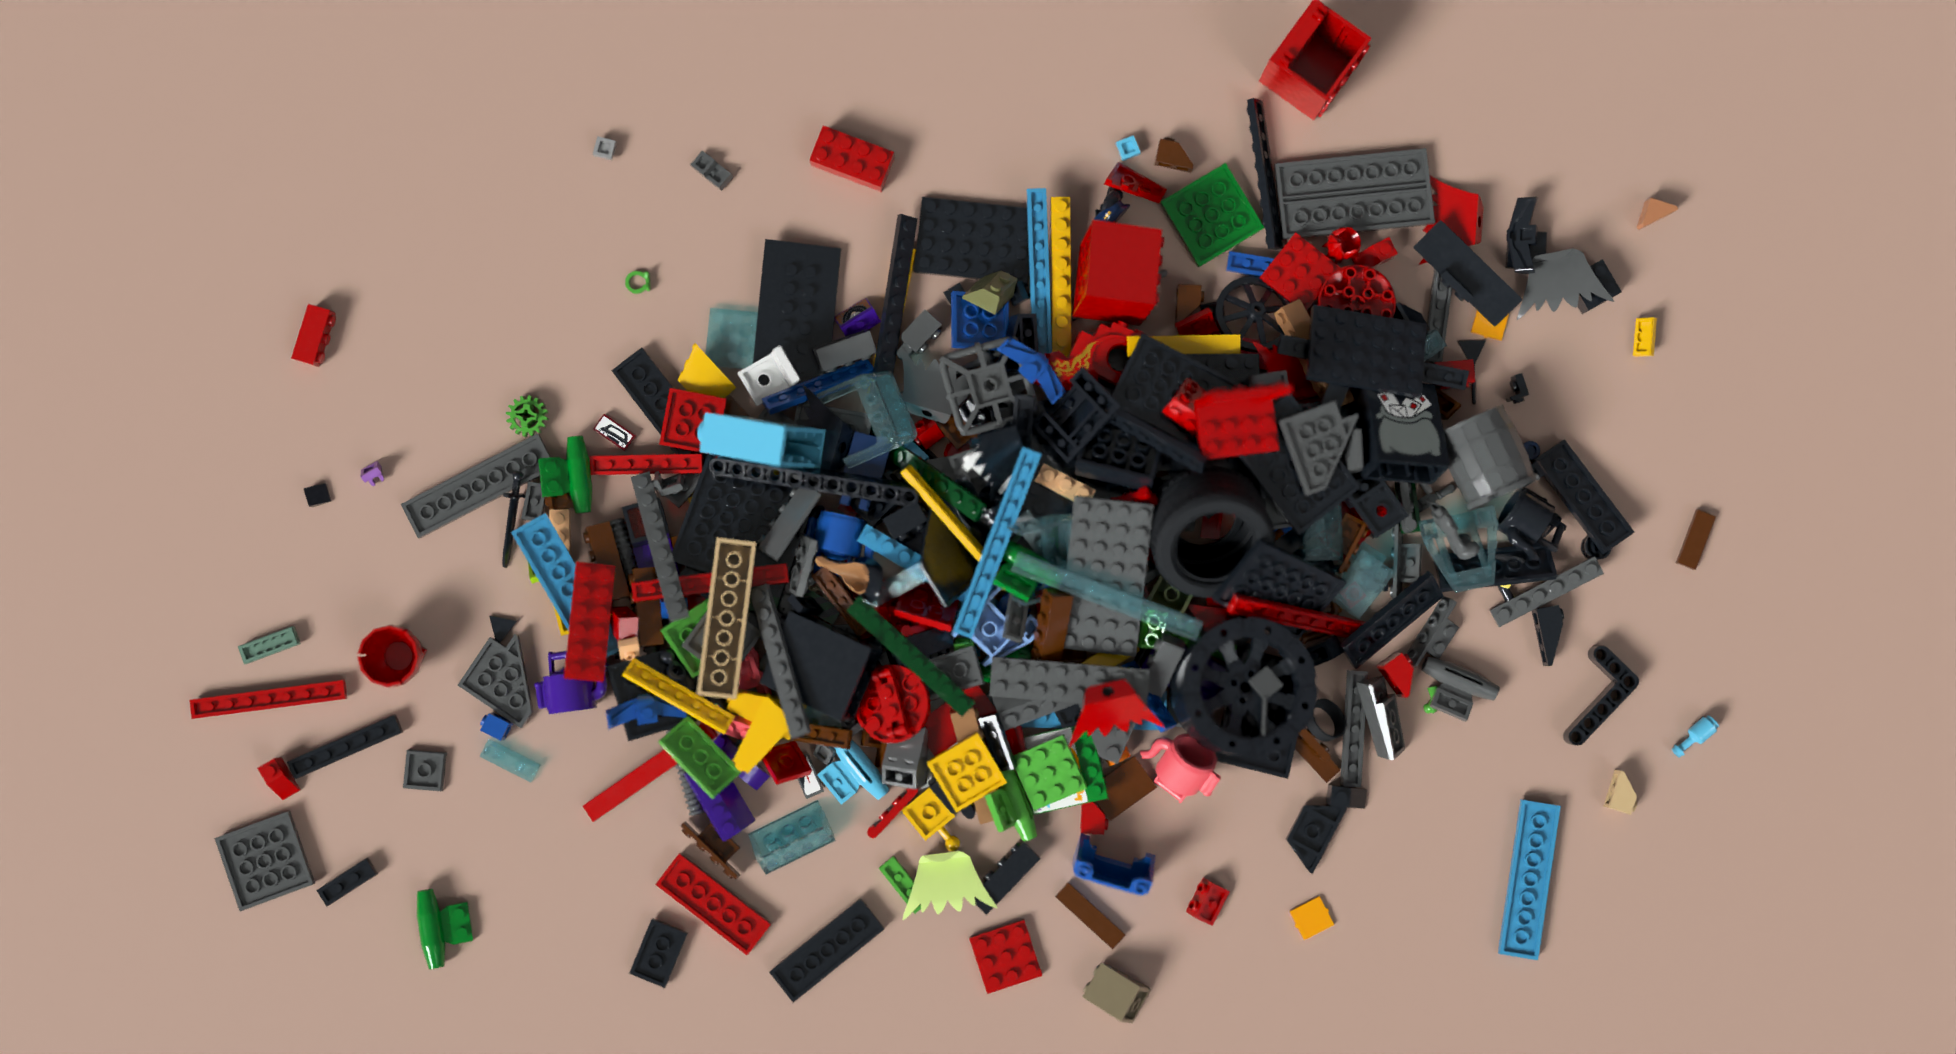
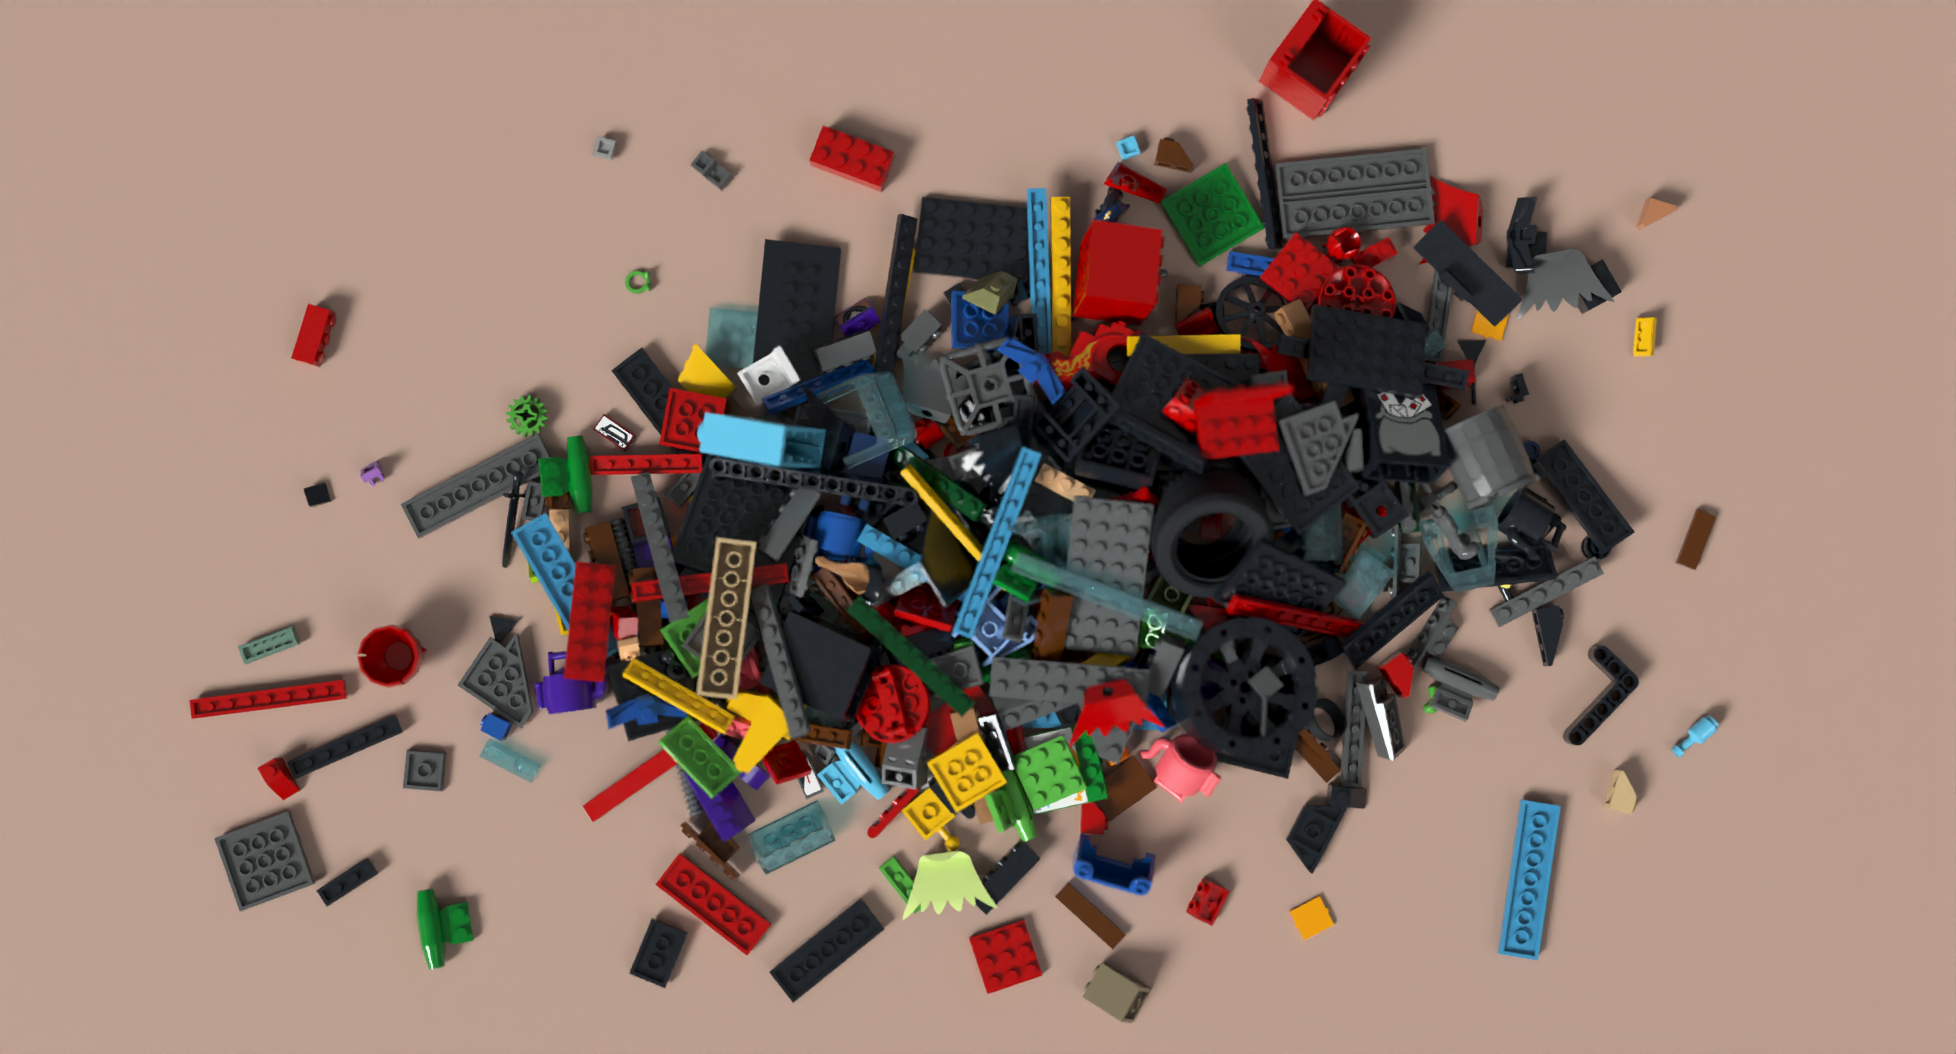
(669, 485): dark grey bracket -> none

